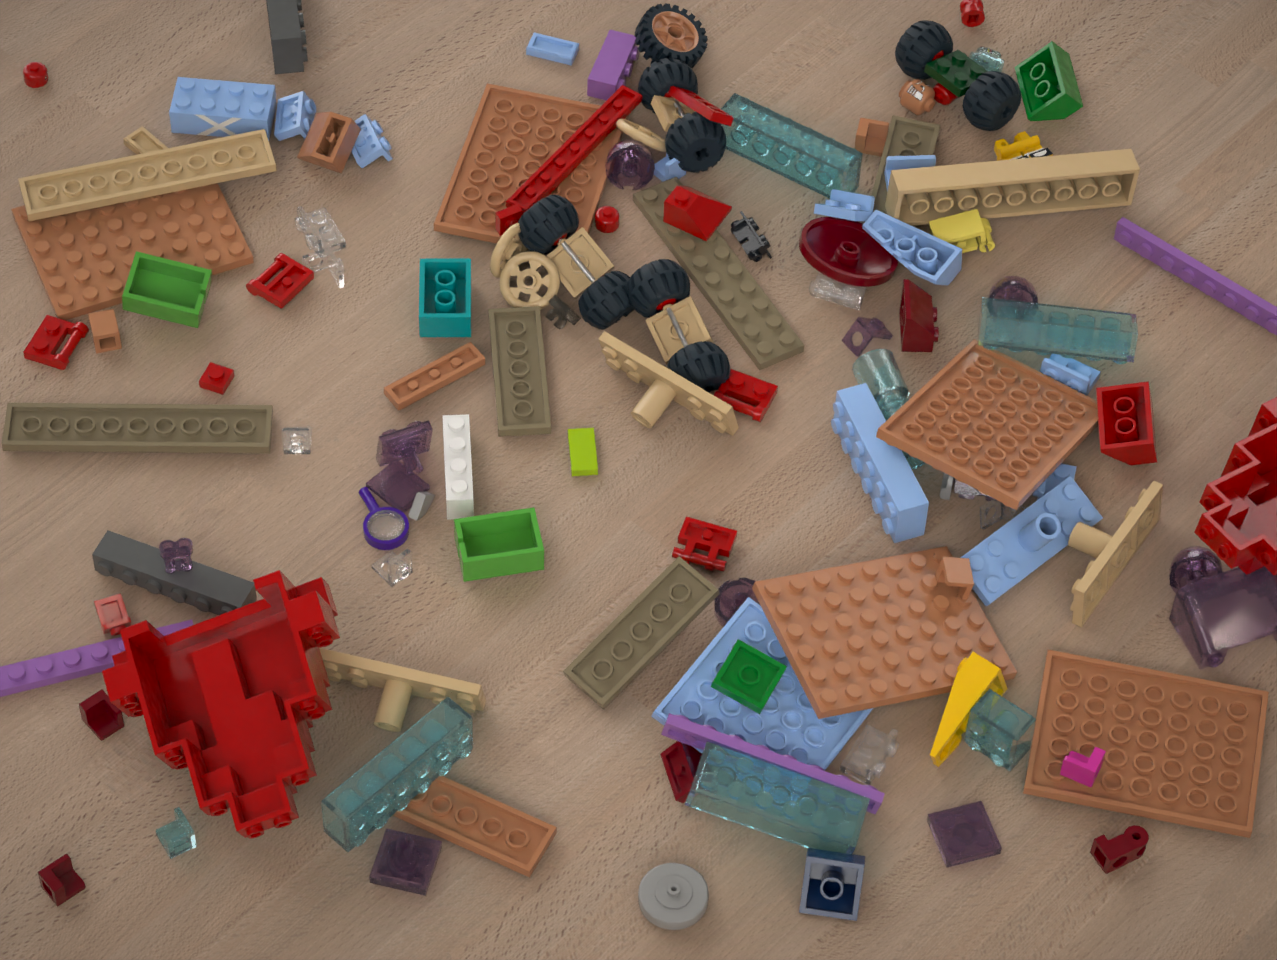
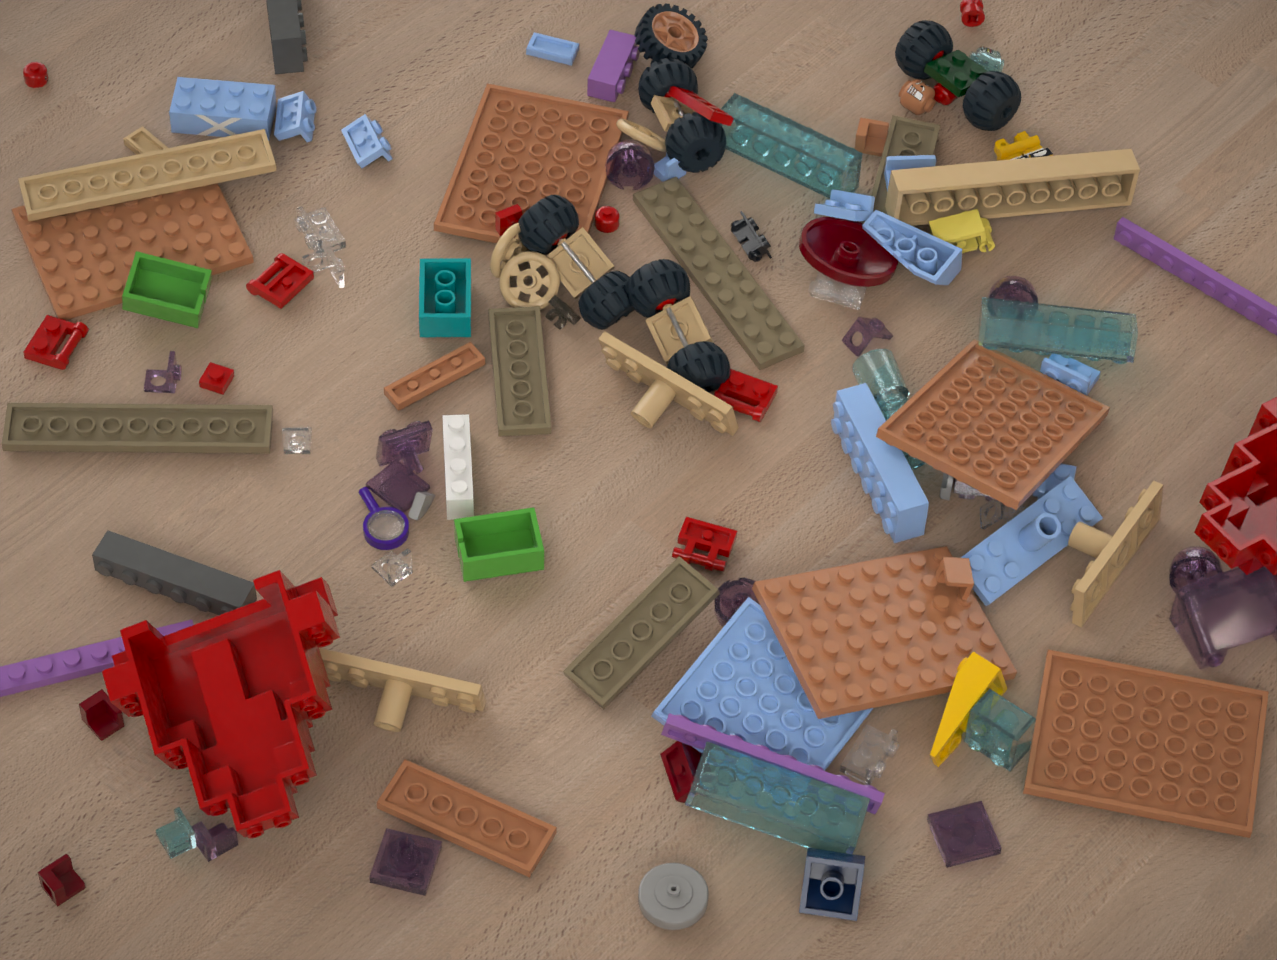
(104, 331): nougat brick -> none
(112, 614): bracket -> none
(171, 375): none -> bracket
(180, 549): clear purple piece -> none
(215, 840): none -> panel
(329, 141): nougat slope -> none
(397, 774): clear light blue brick -> none
(575, 149): red tile -> none
(582, 452): lime tile -> none
(694, 212): red slope -> none
(748, 676): green plate -> none
(917, 319): dark red slope -> none
(1048, 84): green slope -> none
(1082, 768): dark pink panel -> none
(1121, 849): dark red leg -> none
(1127, 423): red slope -> none

